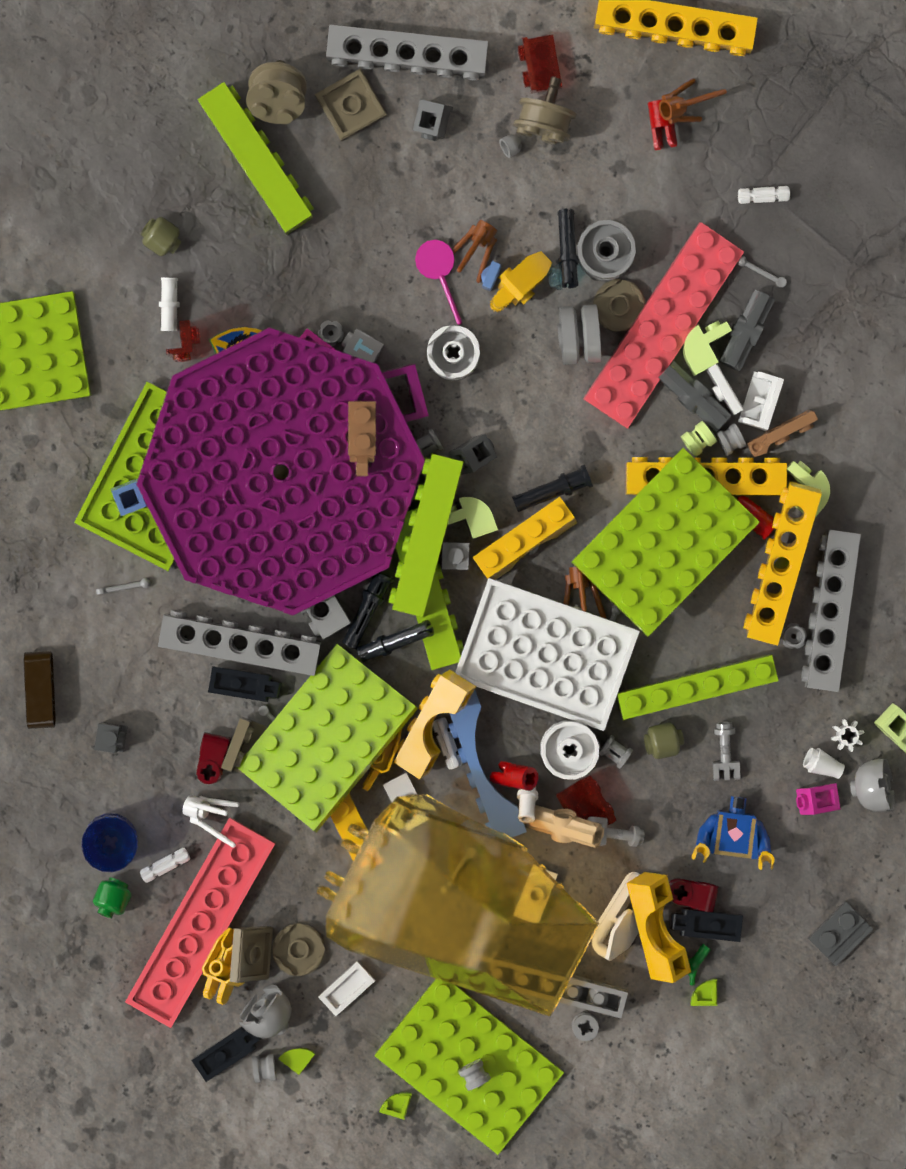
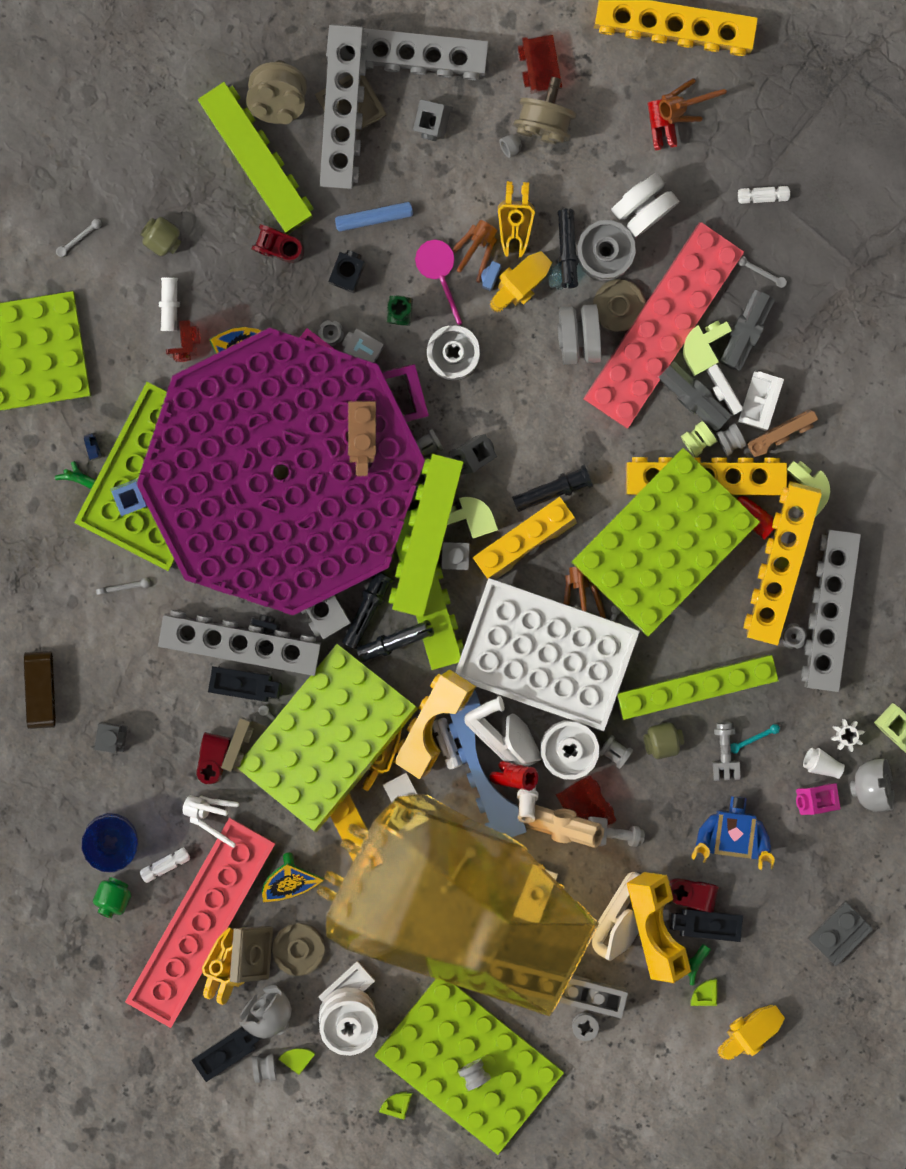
(62, 251): none -> light grey hinge
(76, 476): none -> green bar
(92, 447): none -> dark blue tile
(270, 626): none -> black bracket
(273, 244): none -> dark red piece
(288, 881): none -> shield
(331, 174): none -> light grey brick
(347, 283): none -> black brick
(348, 1021): none -> white wheel
(374, 216): none -> medium blue axle
(399, 310): none -> dark green piece
(515, 214): none -> yellow hinge
(516, 747): none -> white piece
(644, 204): none -> white wheel
(751, 1033): none -> yellow hinge
(774, 728): none -> teal hinge

